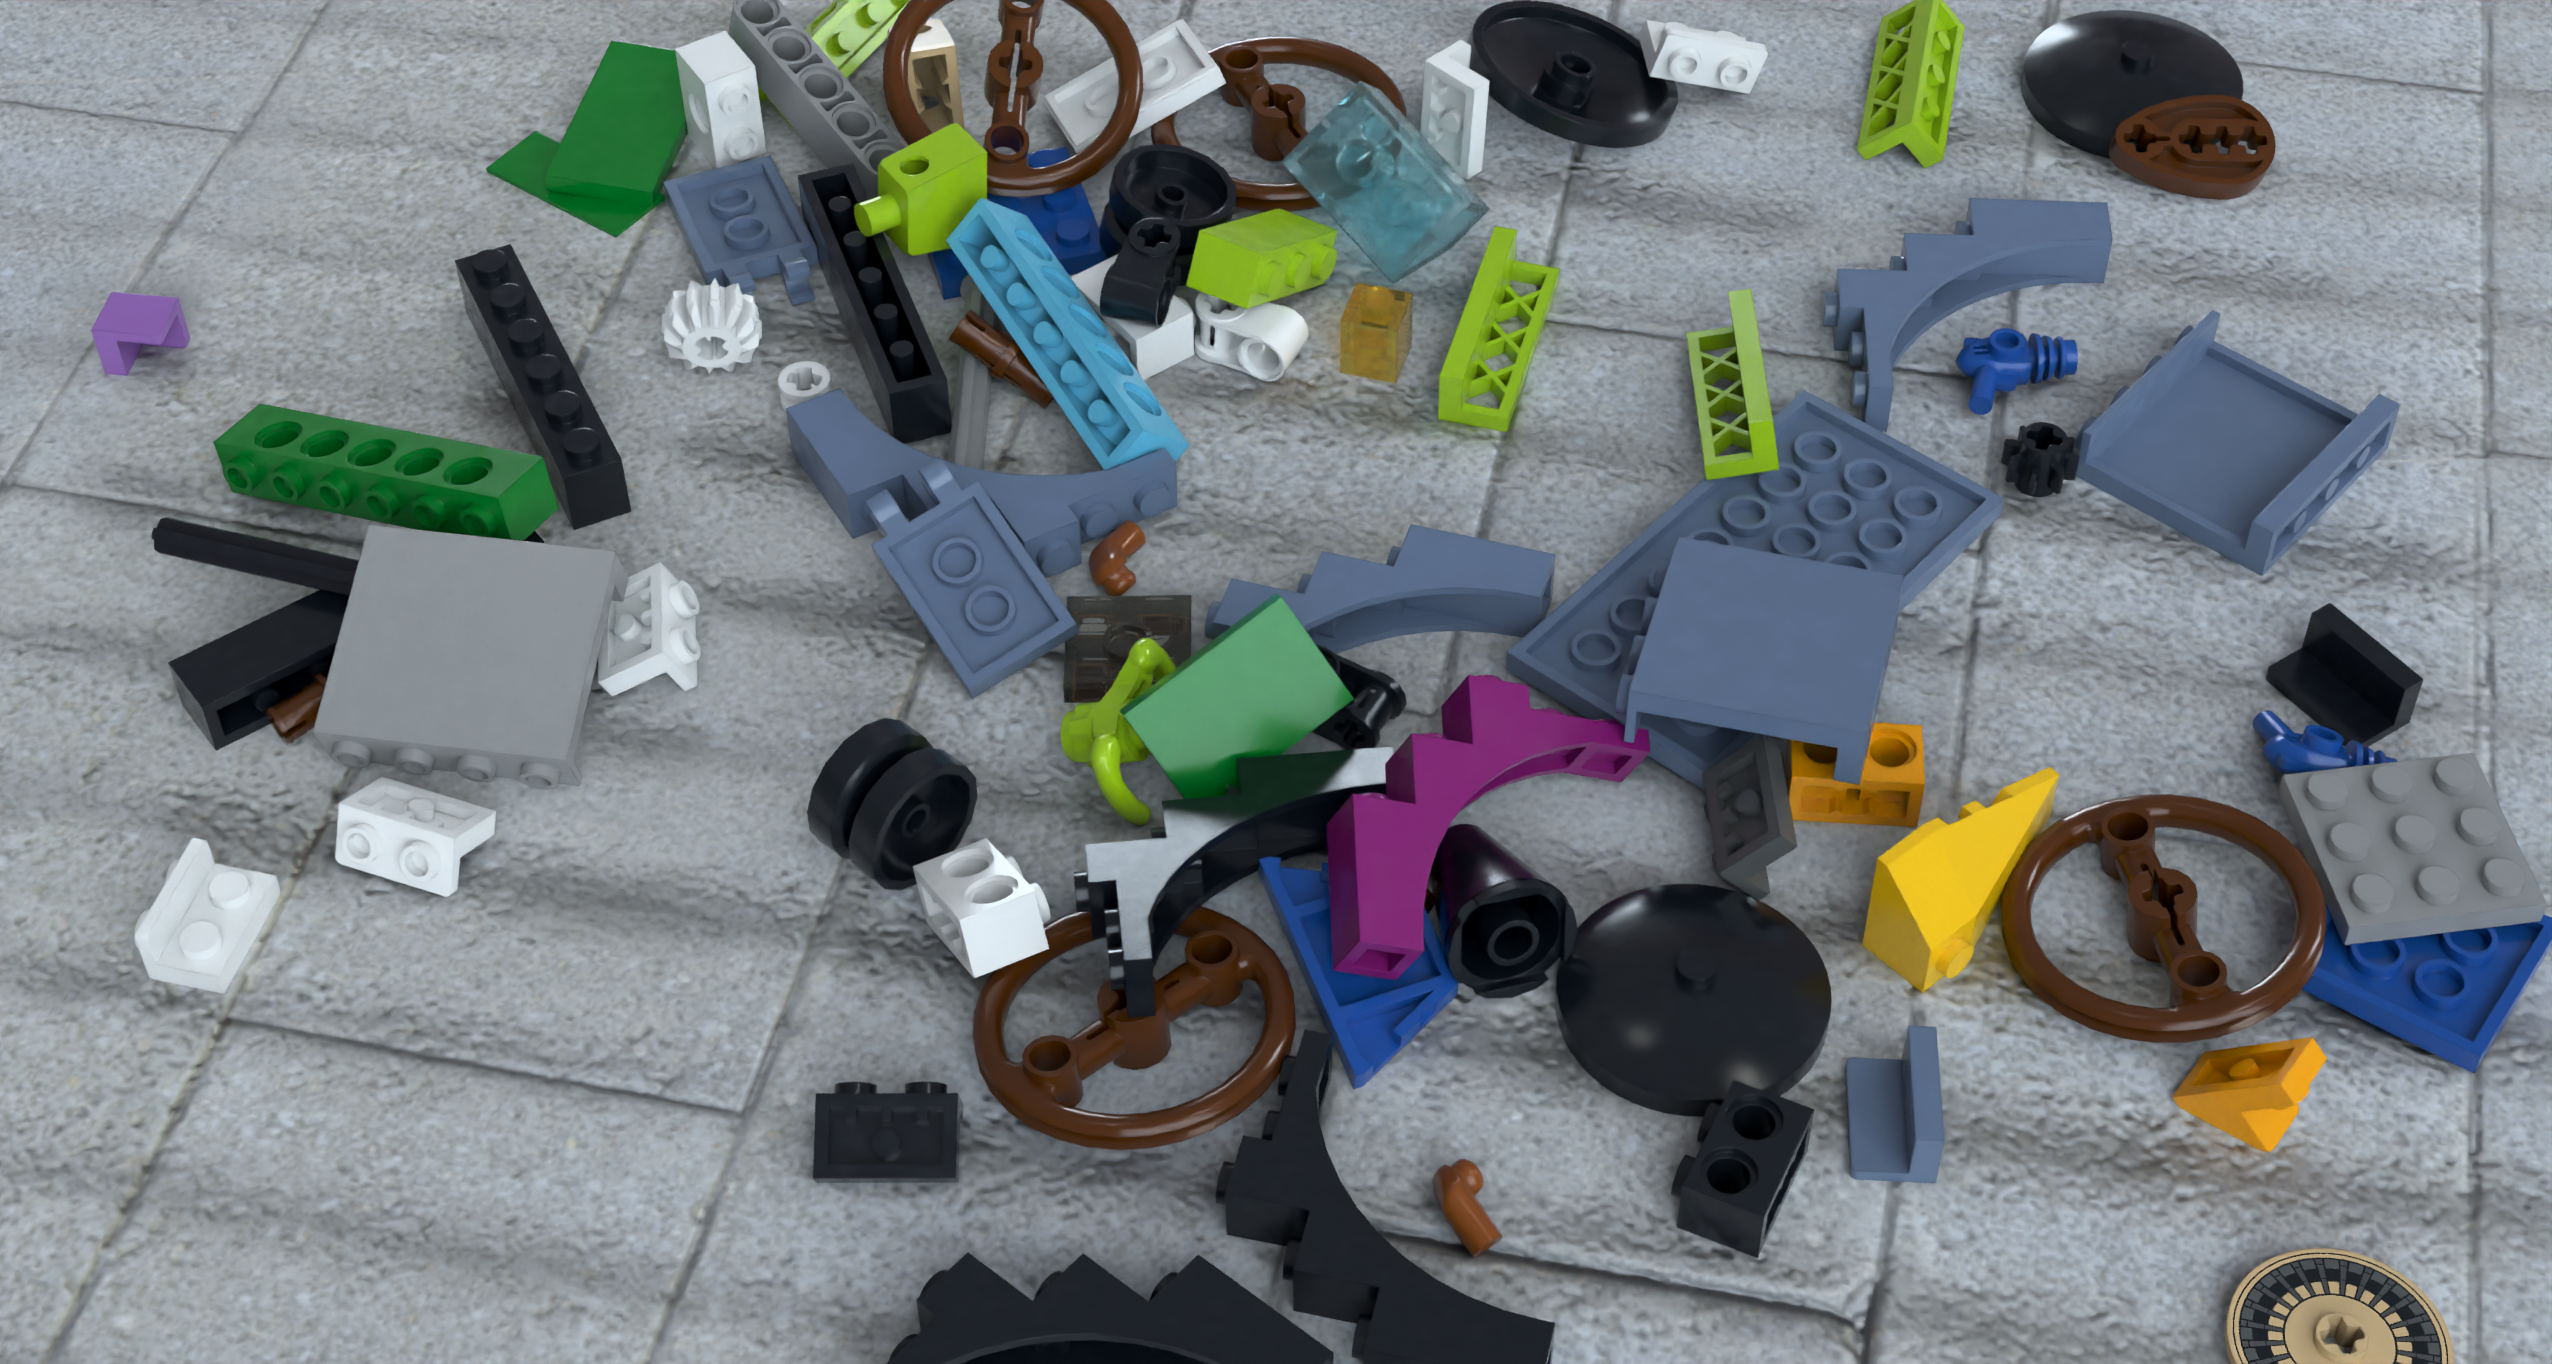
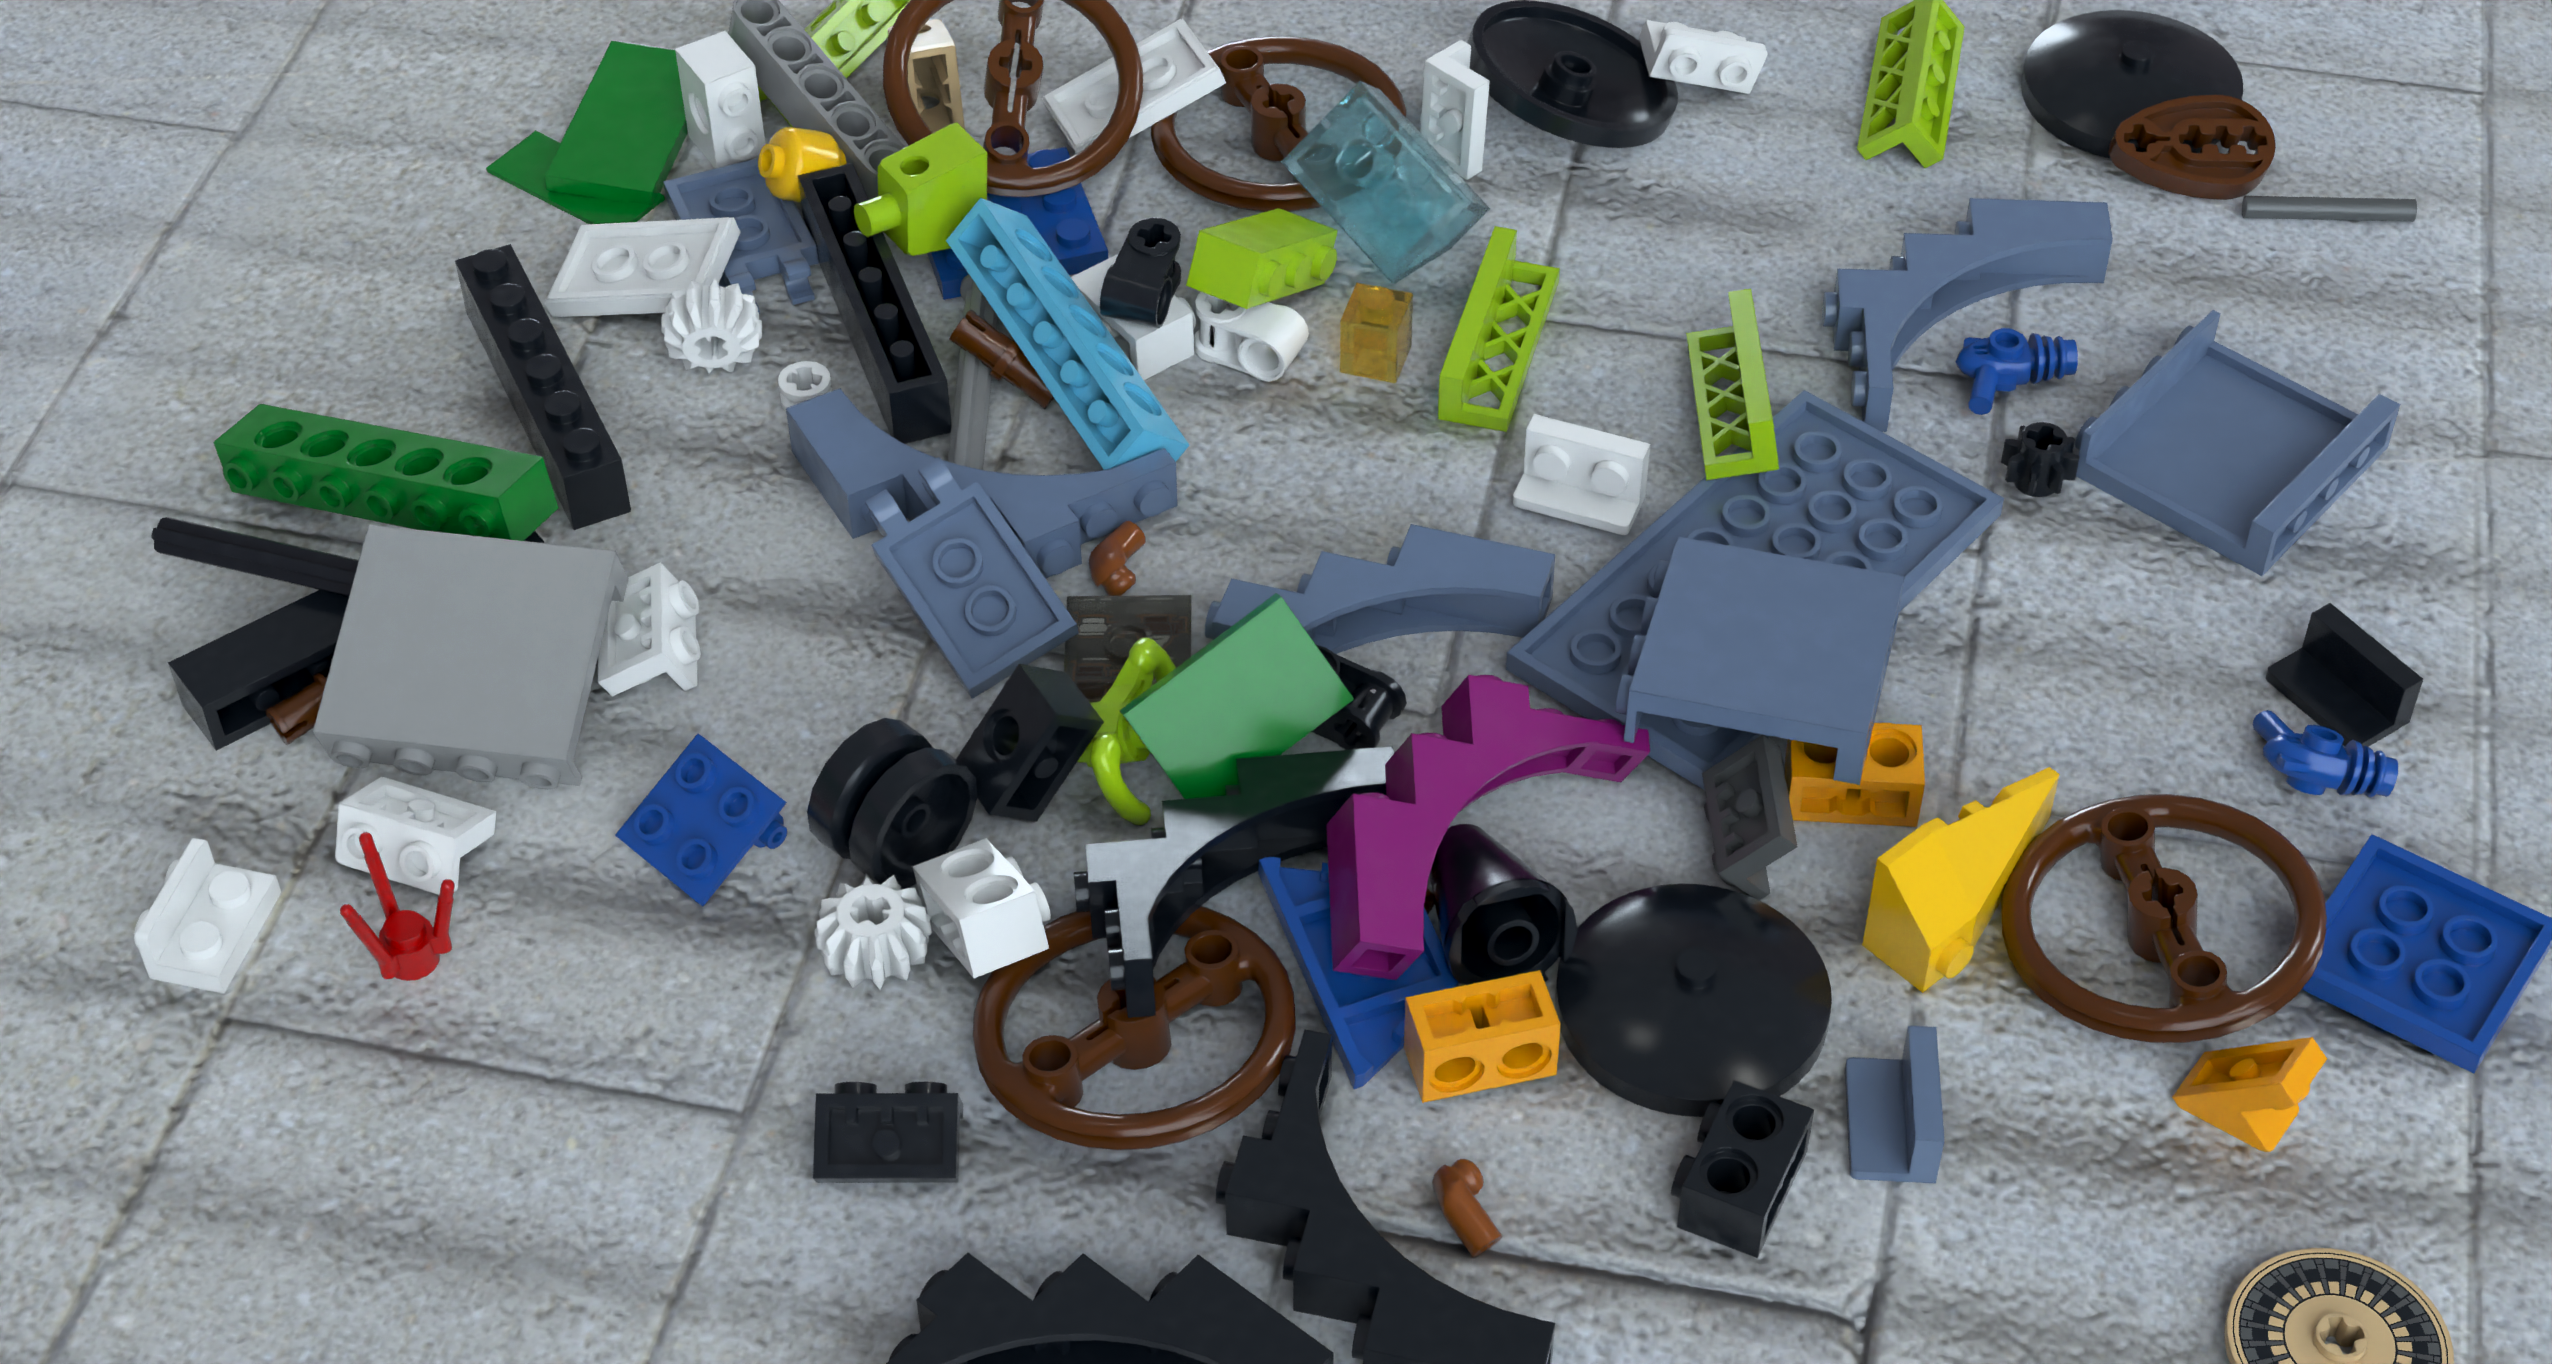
(136, 321): medium lavender panel -> none
(407, 942): none -> red plant
(639, 265): none -> white tile
(703, 820): none -> blue hinge
(795, 153): none -> yellow head
(873, 931): none -> white gear
(1029, 742): none -> black brick
(1168, 185): black wheel -> none
(1481, 1036): none -> light orange brick
(1582, 475): none -> white bracket
(2329, 208): none -> dark grey bar
(2411, 848): light grey plate -> none

